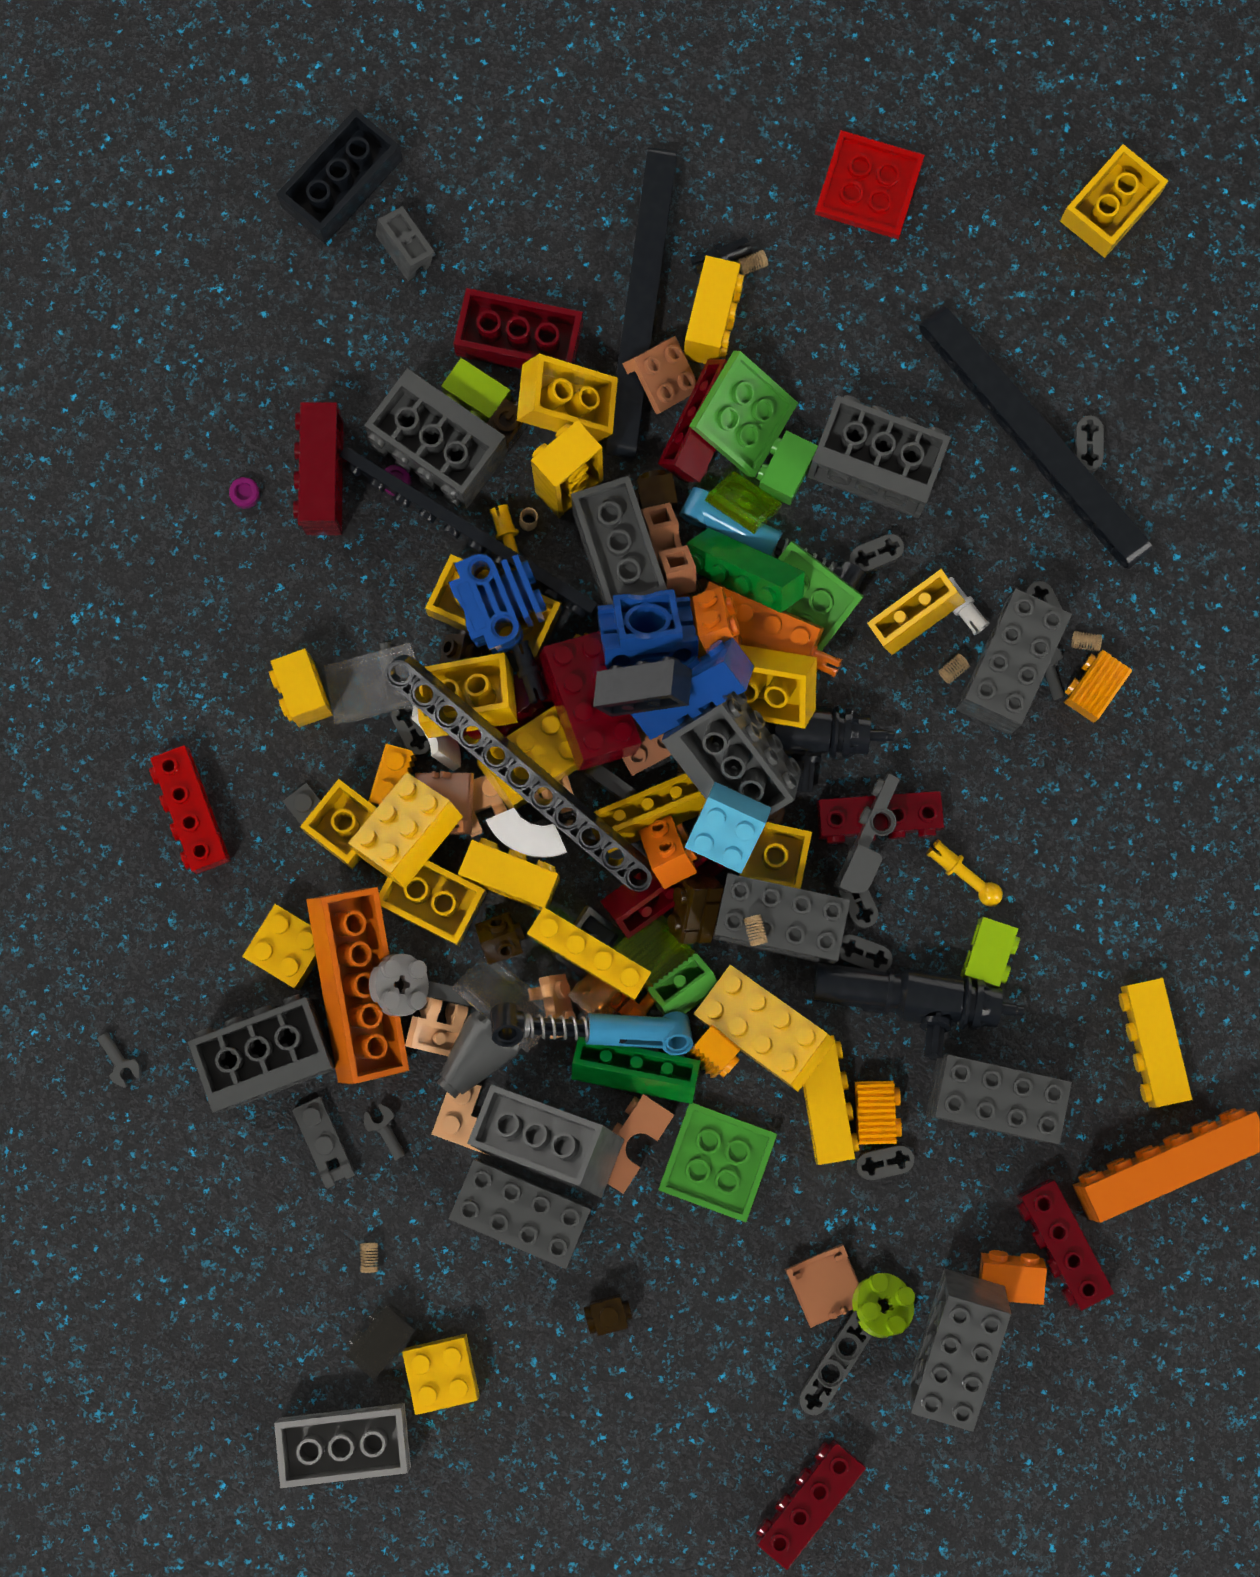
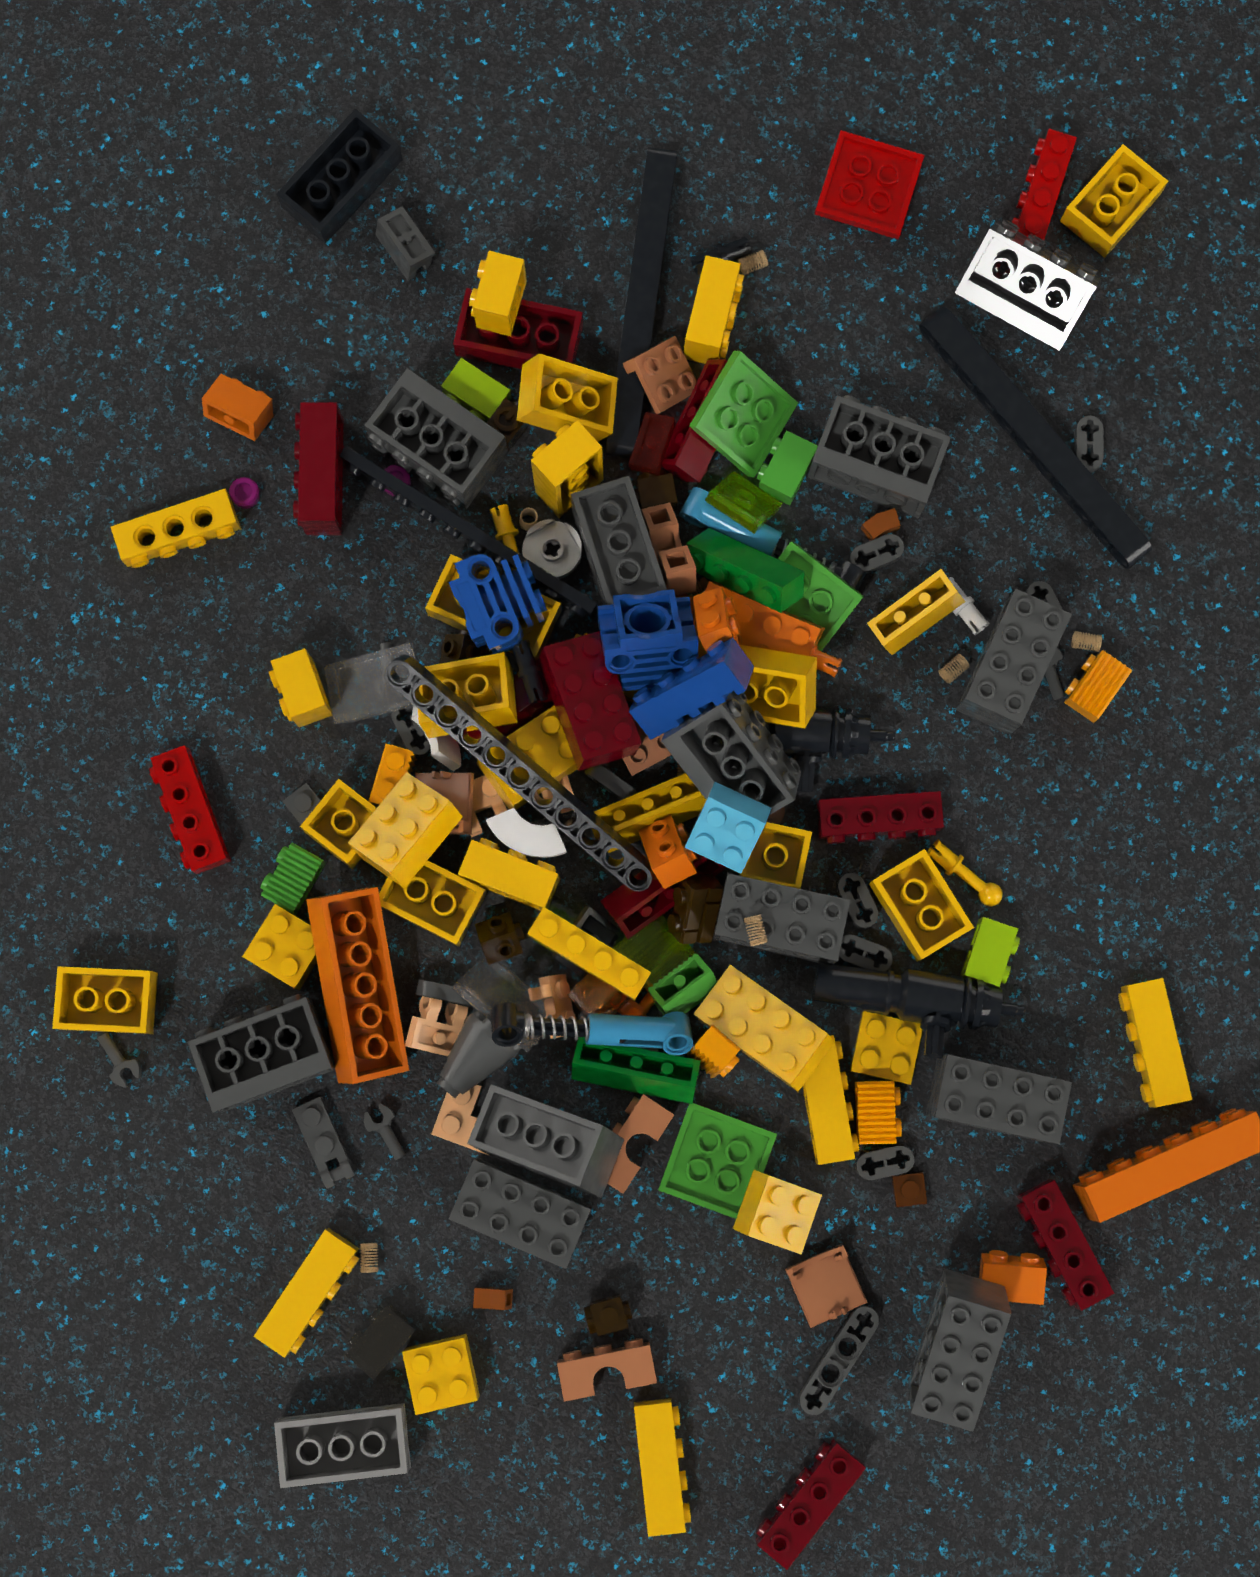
(105, 1000): none -> yellow brick
(130, 534): none -> yellow brick
(237, 407): none -> orange brick
(292, 877): none -> bright green brick
(306, 1293): none -> yellow brick
(415, 980): light grey plate -> none
(493, 1298): none -> dark orange piece
(498, 293): none -> yellow brick
(557, 534): none -> white plate
(578, 1370): none -> nougat arch
(642, 687): black brick -> none
(652, 443): none -> clear red plate
(660, 1468): none -> yellow brick
(777, 1212): none -> yellow brick
(861, 861): dark grey plate -> none
(881, 524): none -> dark orange piece
(886, 1047): none -> yellow plate
(900, 1302): lime plate -> none
(909, 1189): none -> reddish brown plate
(921, 905): none -> yellow brick
(1014, 298): none -> brick
(1044, 183): none -> red brick

